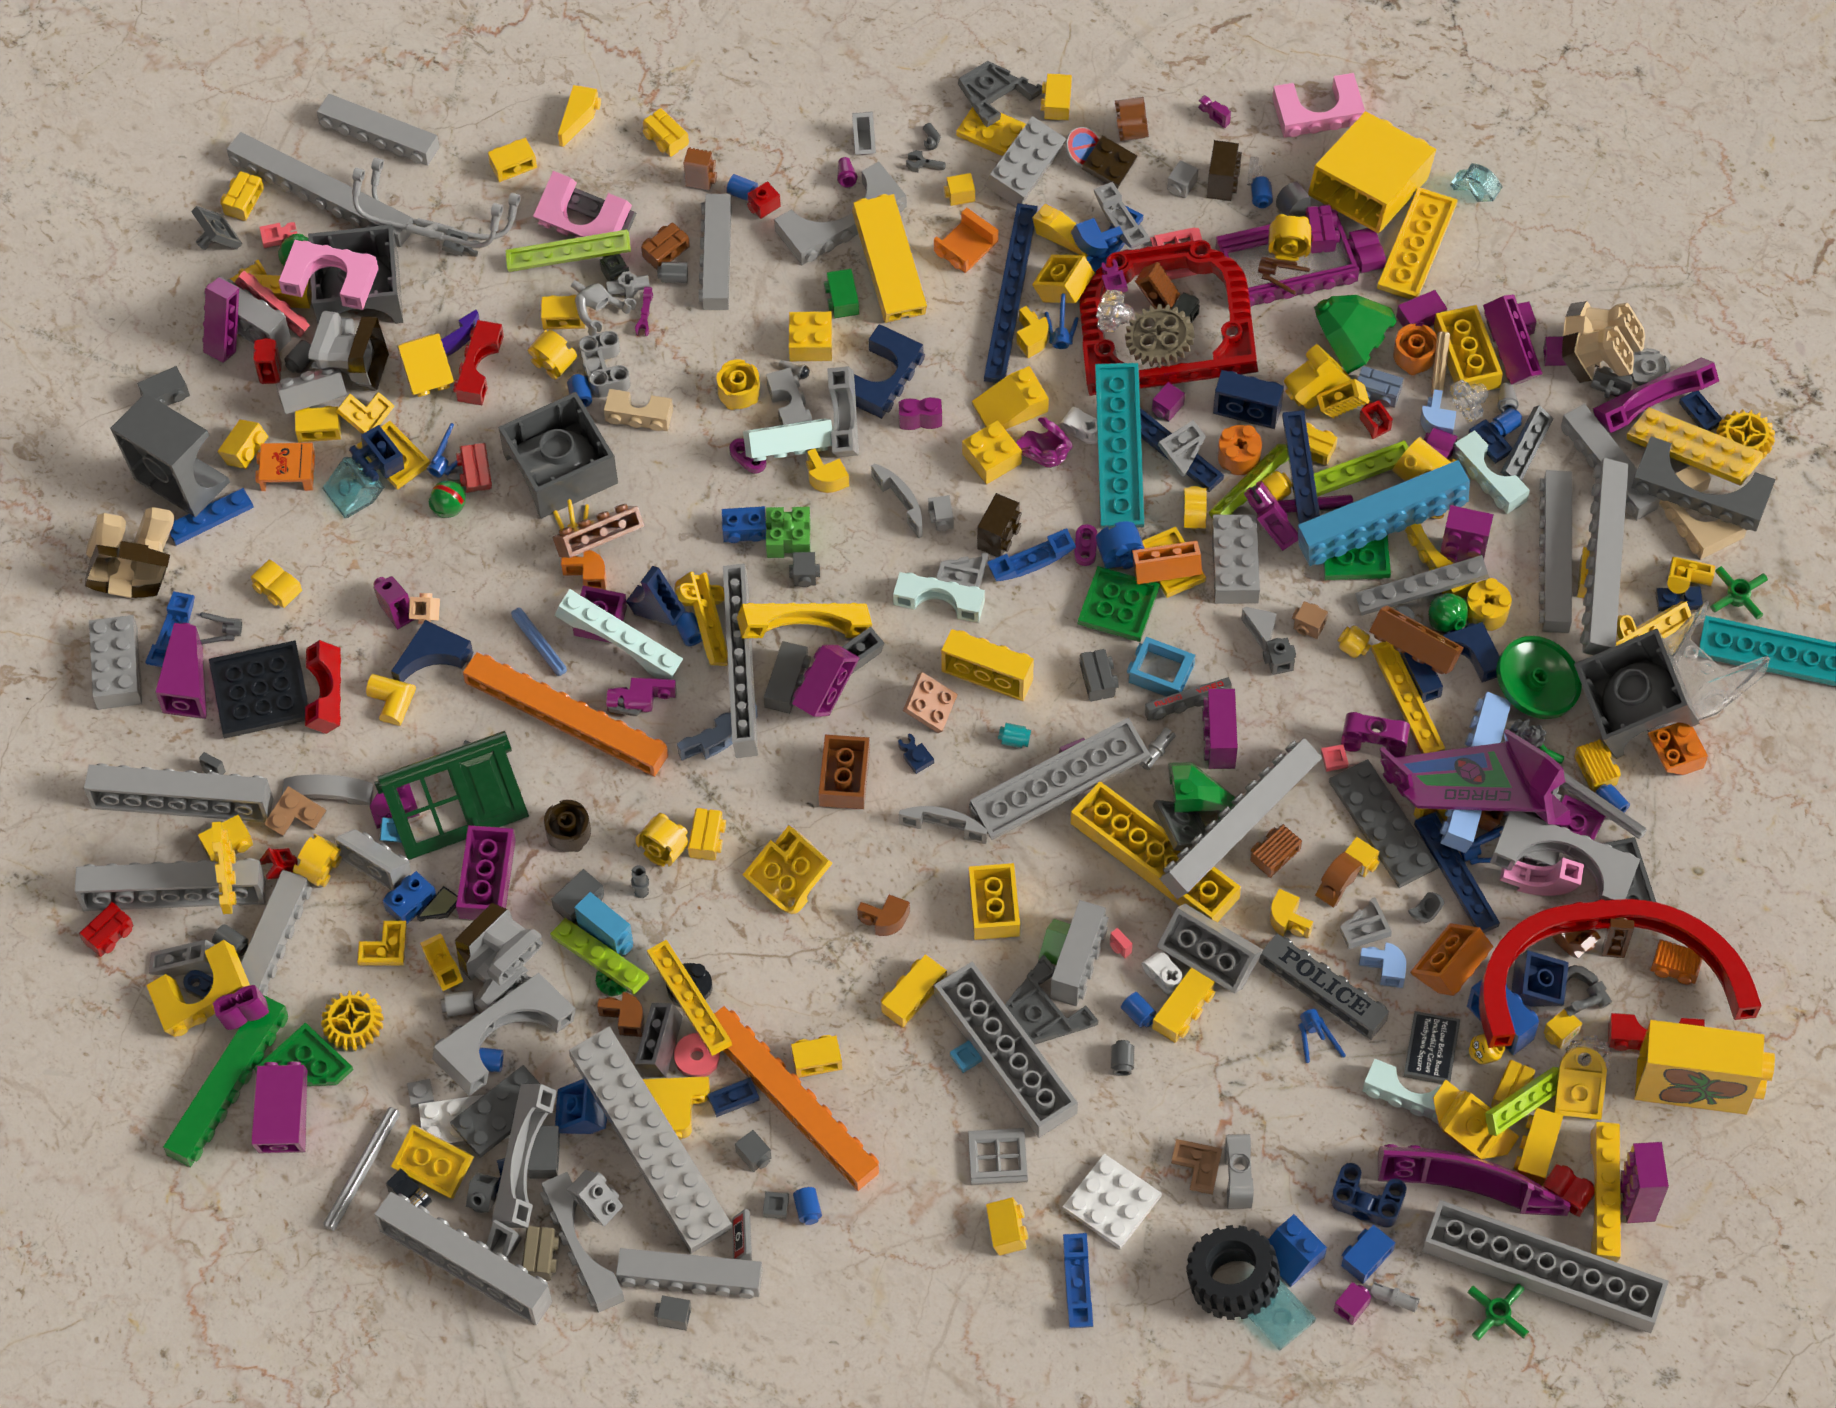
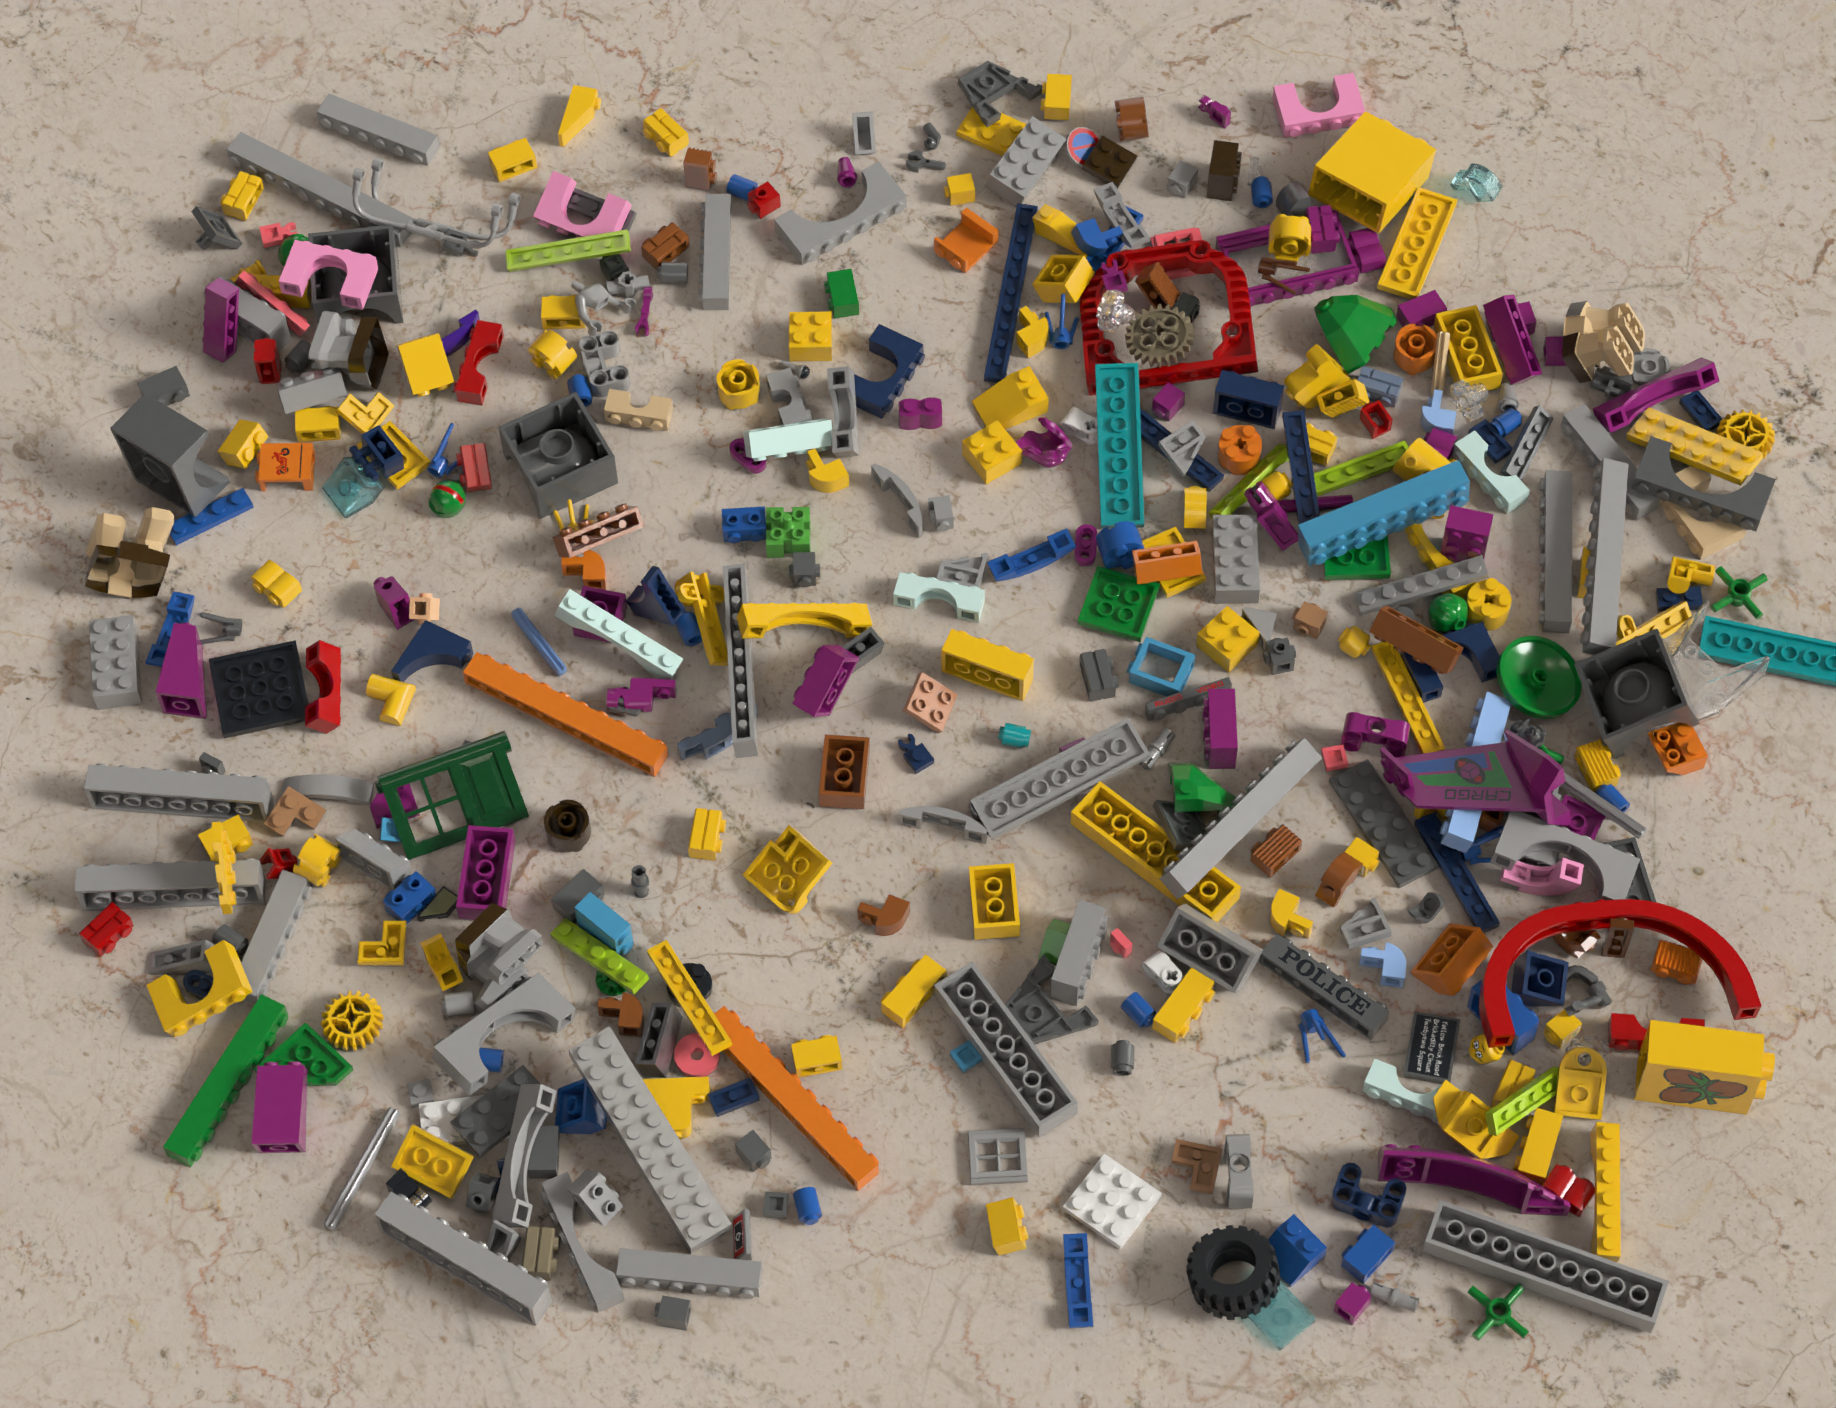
(240, 1007): magenta brick -> none
(662, 840): yellow brick -> none
(786, 676): dark grey brick -> none
(889, 257): yellow brick -> none
(998, 526): dark brown brick -> none
(1227, 639): none -> yellow brick
(1643, 1182): magenta brick -> none

